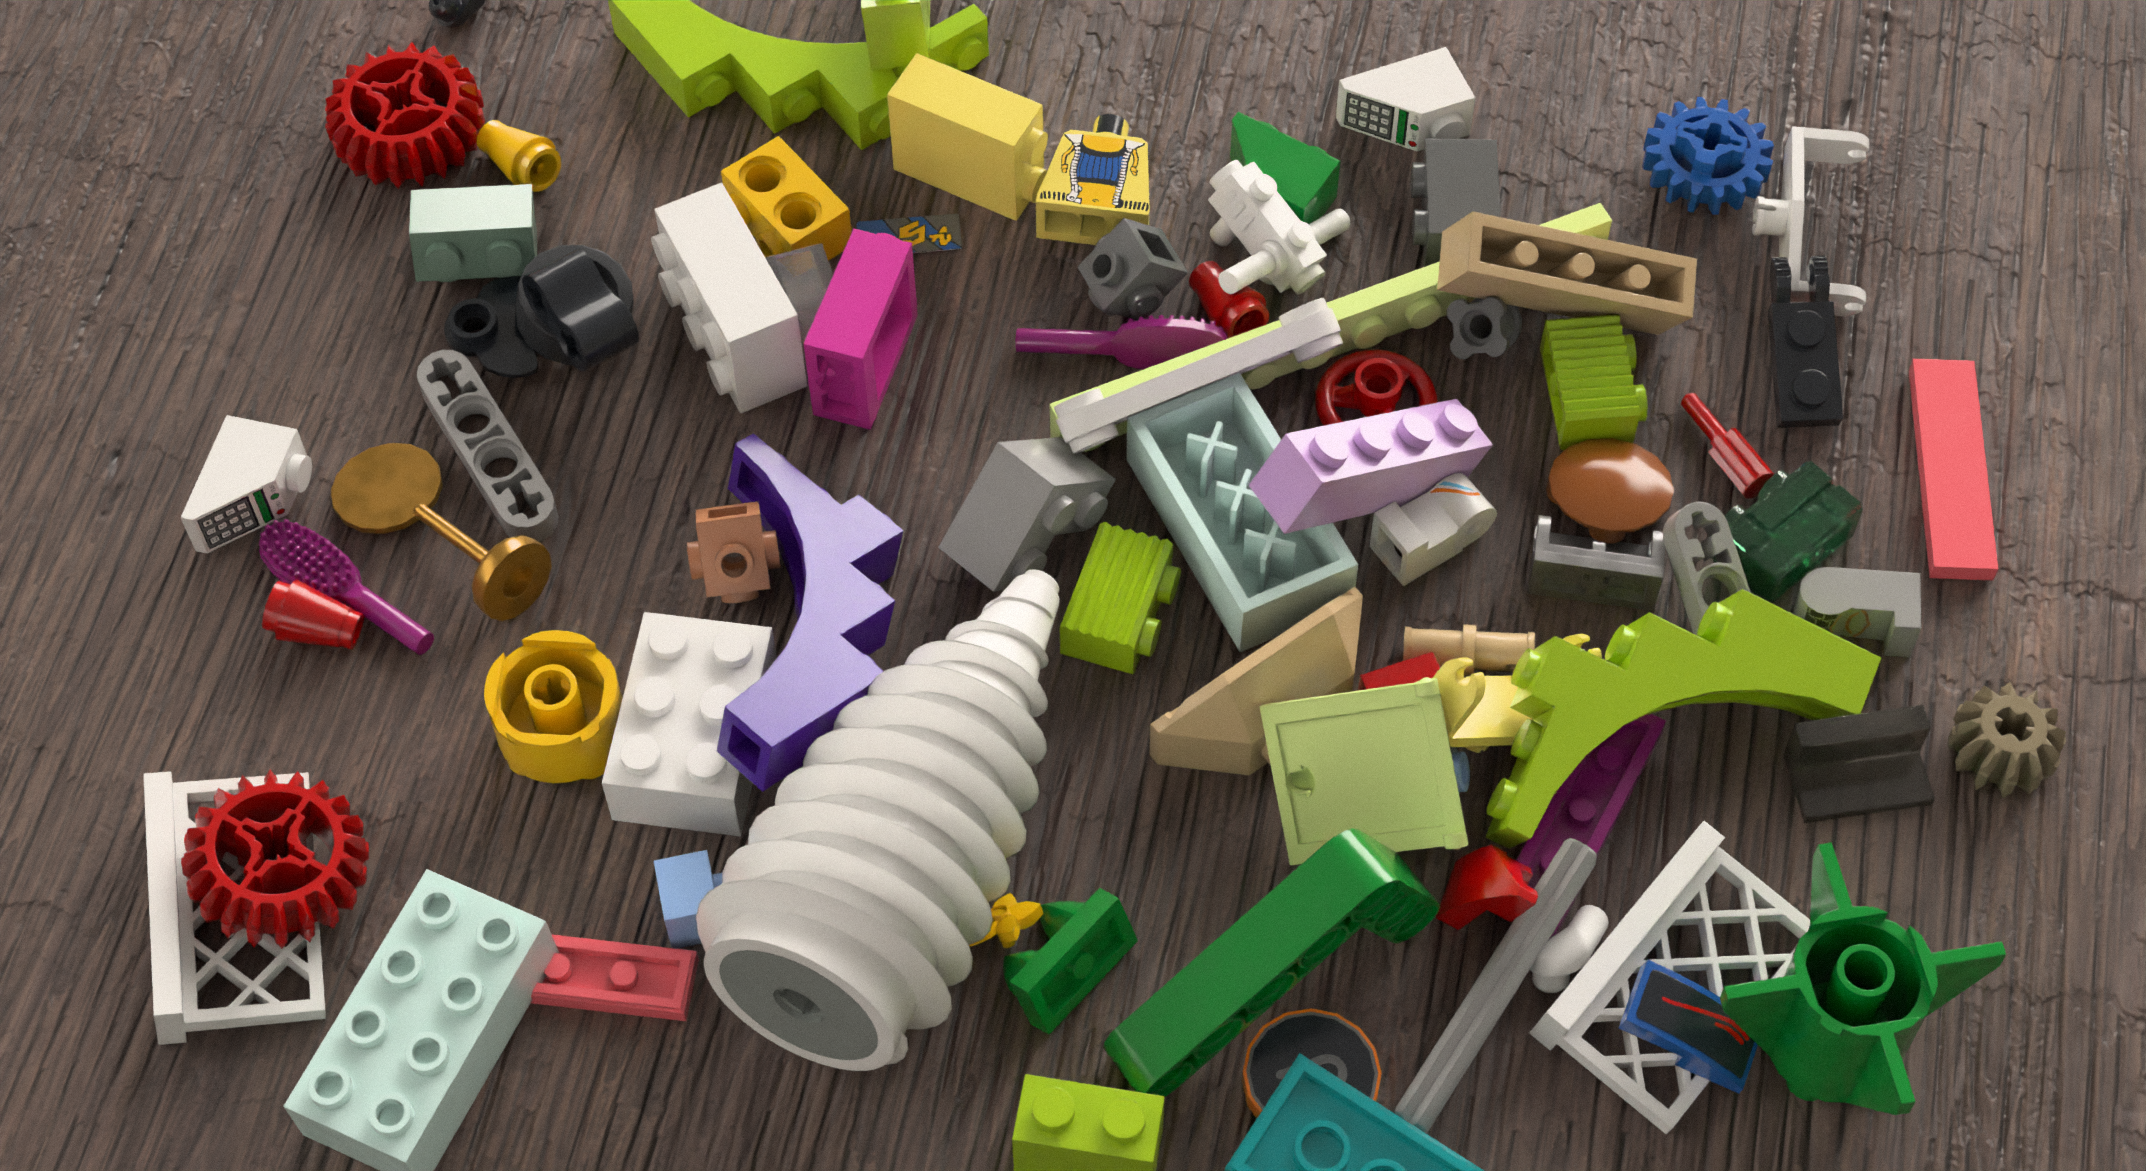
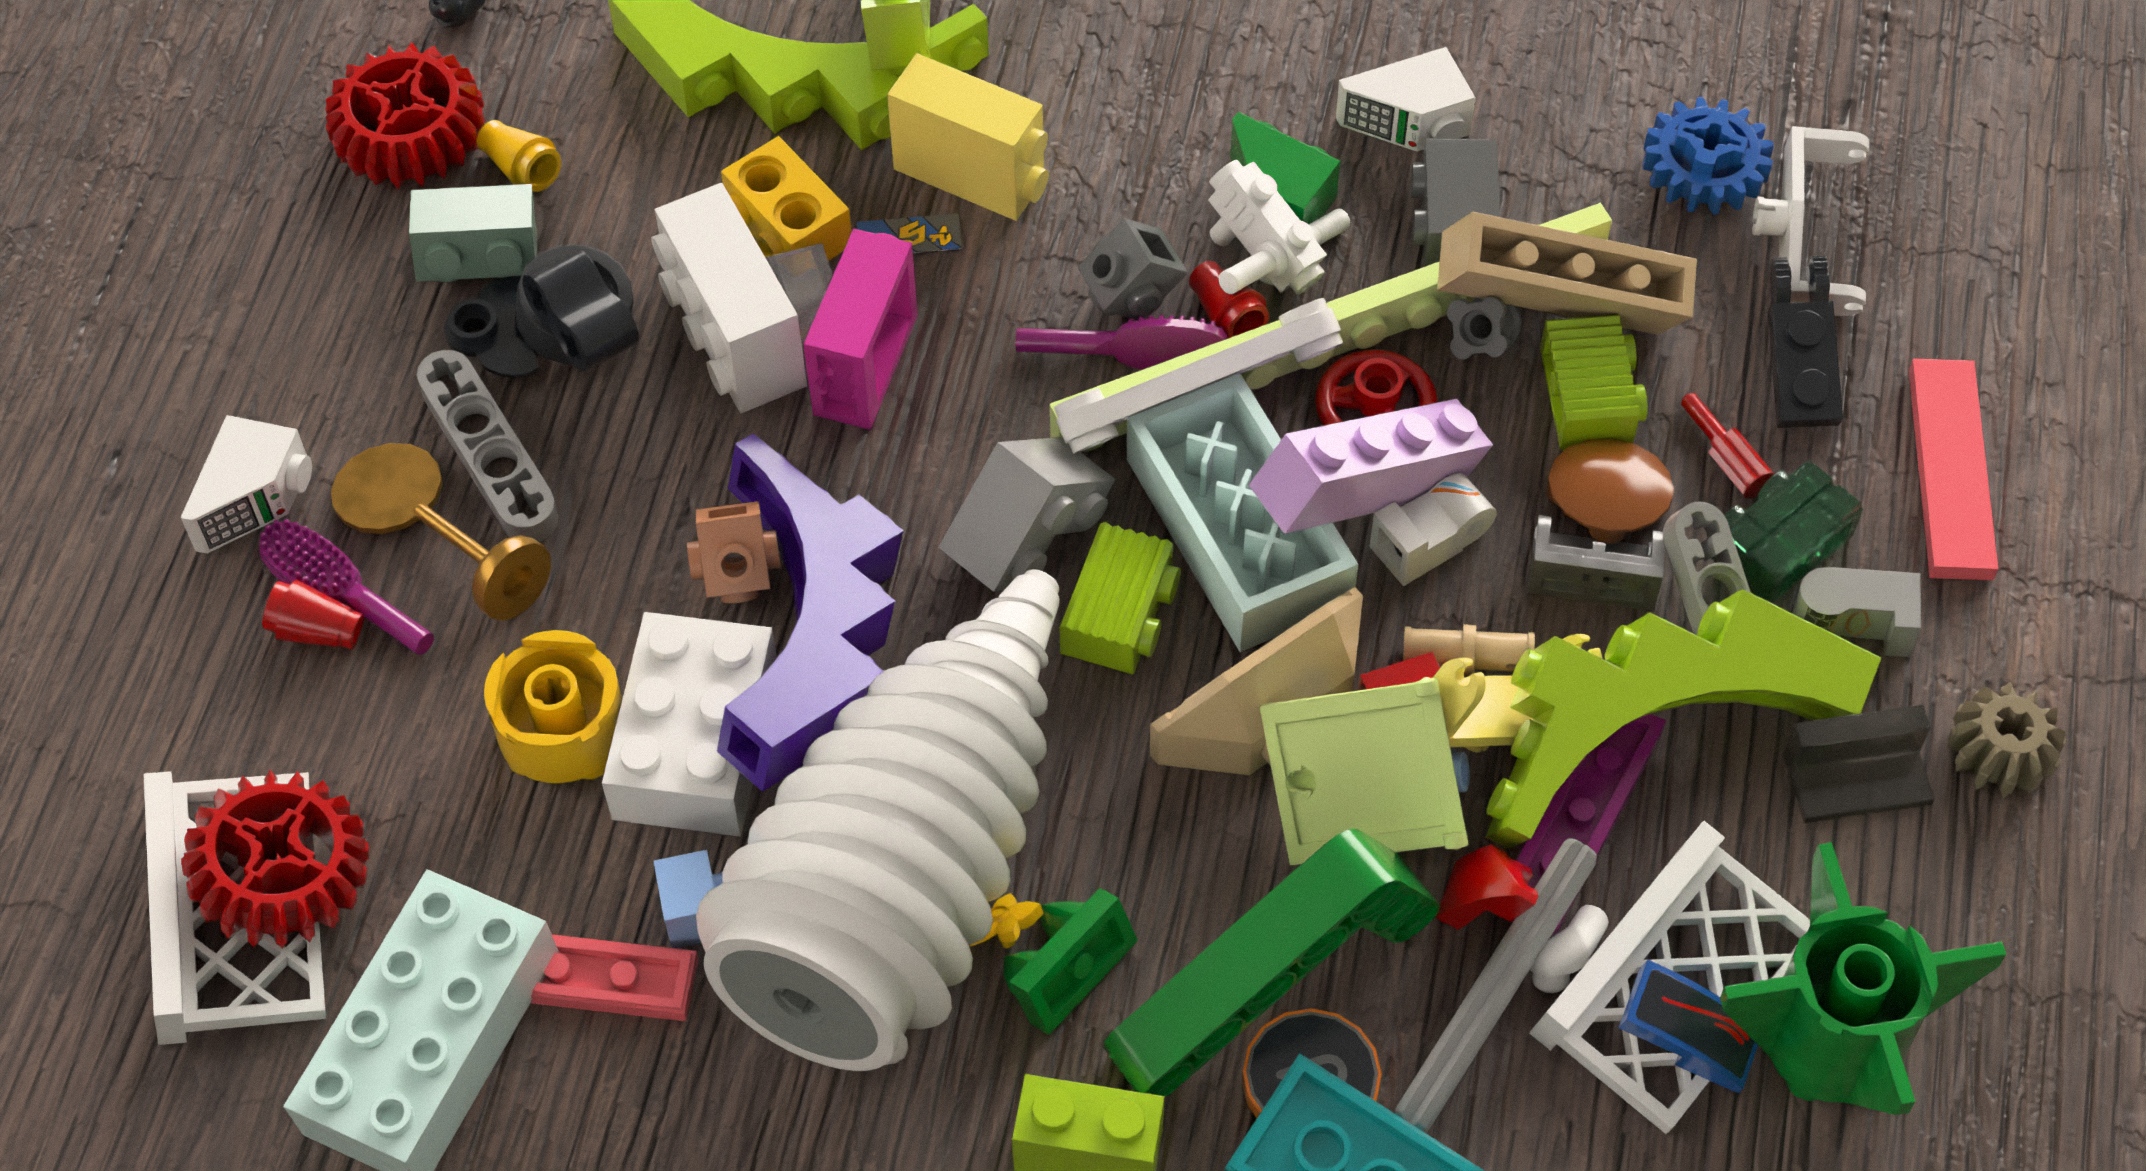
(1094, 183): torso -> none

